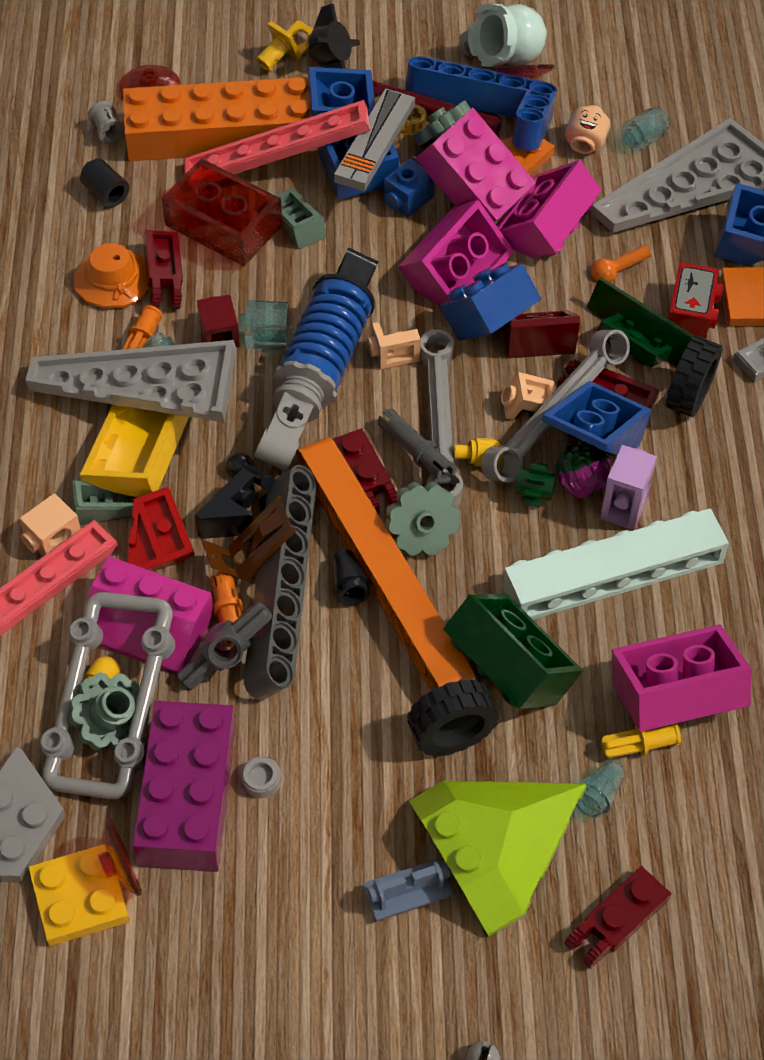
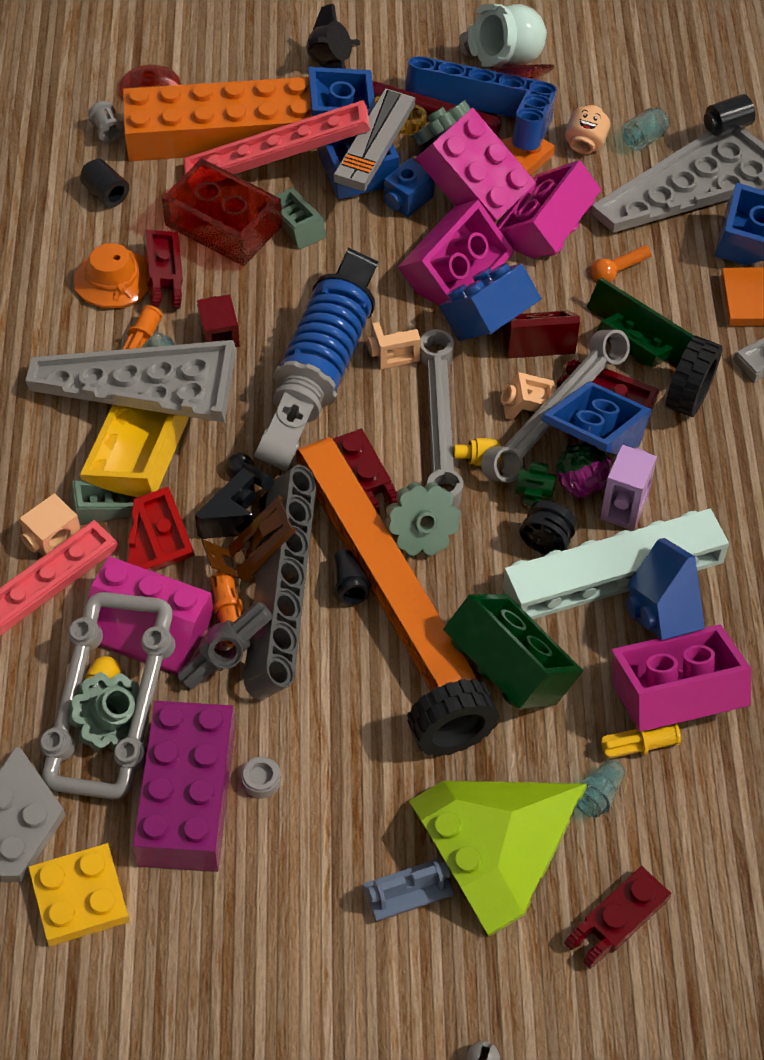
(116, 860): clear red dish -> none
(265, 324): clear light blue brick -> none
(283, 43): yellow bracket -> none
(425, 453): dark grey pin -> none
(549, 525): none -> black wheel
(666, 592): none -> blue slope
(694, 298): brick -> none
(729, 115): none -> black brick

